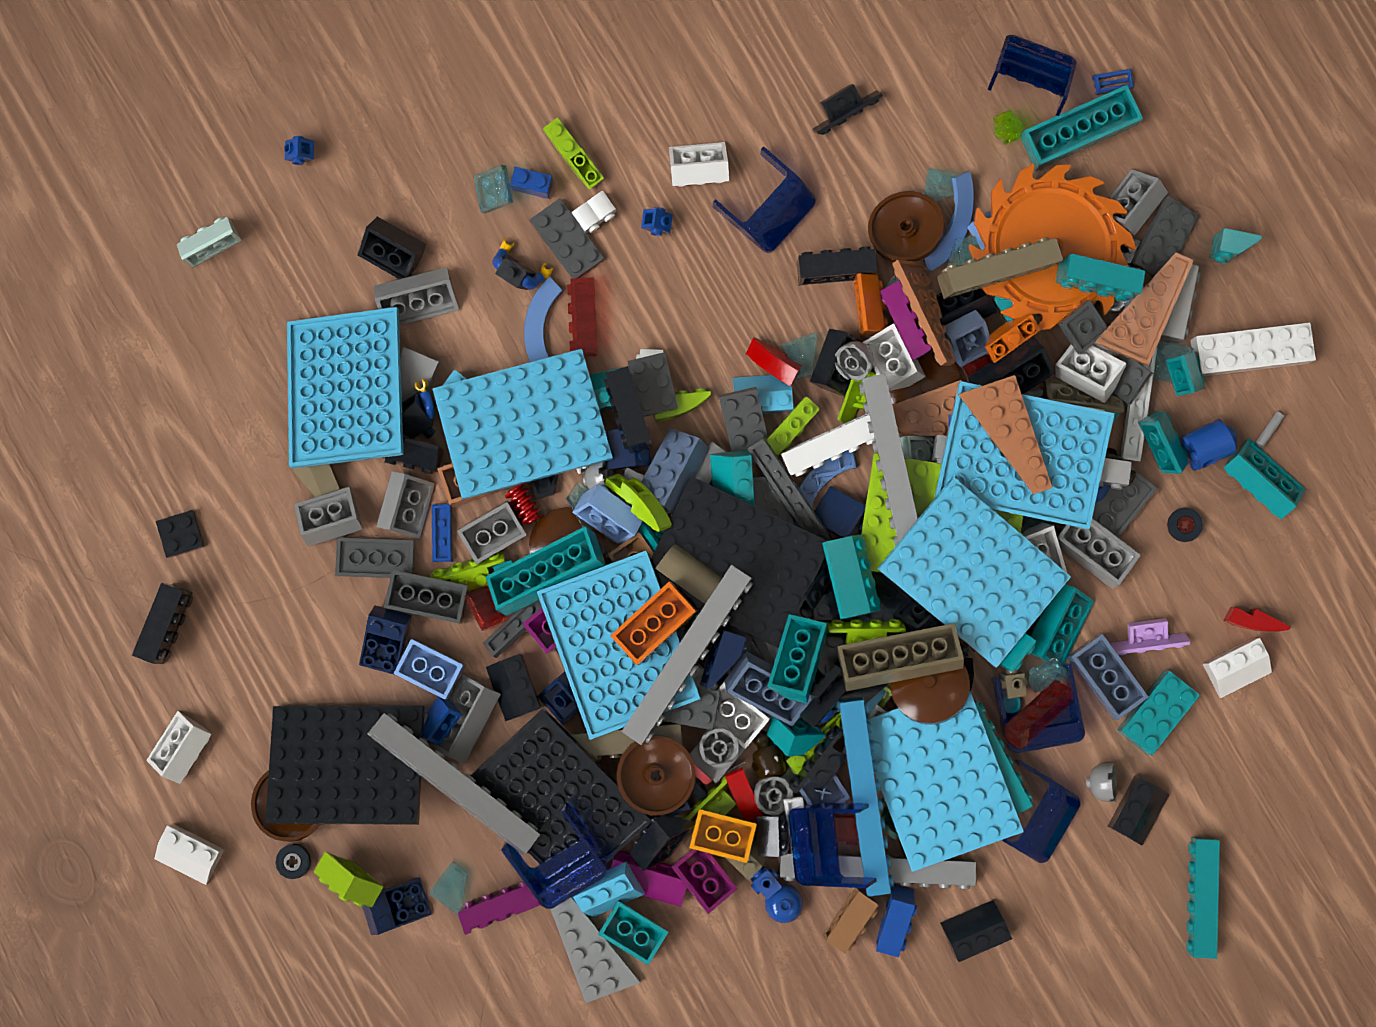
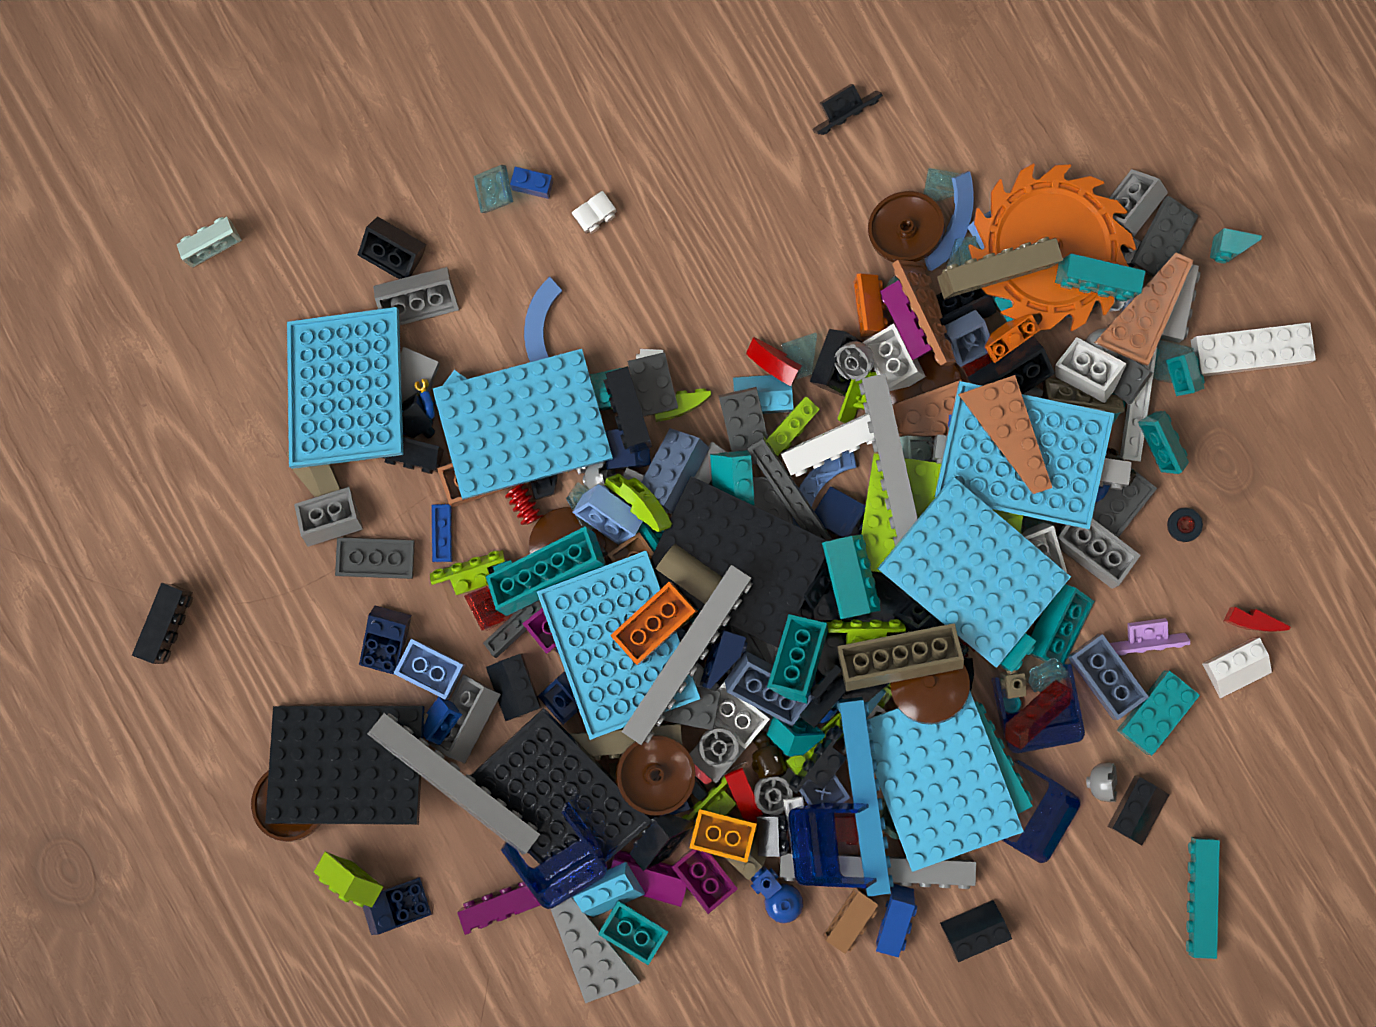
(178, 748): white slope -> none
(180, 534): black plate -> none
(188, 853): white slope -> none
(299, 150): blue brick -> none
(300, 868): black bush -> none
(405, 504): light grey slope -> none
(426, 596): dark grey slope -> none
(451, 887): clear light blue wing -> none
(491, 532): light grey slope -> none
(516, 272): torso -> none
(566, 239): dark grey plate -> none
(572, 153): lime slope -> none
(583, 315): clear red brick -> none
(656, 221): blue brick -> none
(699, 164): white slope -> none
(778, 213): clear blue windscreen -> none
(835, 266): black brick -> none
(1007, 127): clear neon green brick -> none
(1035, 65): clear blue windscreen -> none
(1081, 127): teal brick -> none
(1083, 326): dark grey plate -> none
(1097, 84): blue tile -> none
(1209, 444): blue cylinder -> none
(1265, 479): teal slope -> none
(1269, 429): light grey piece -> none

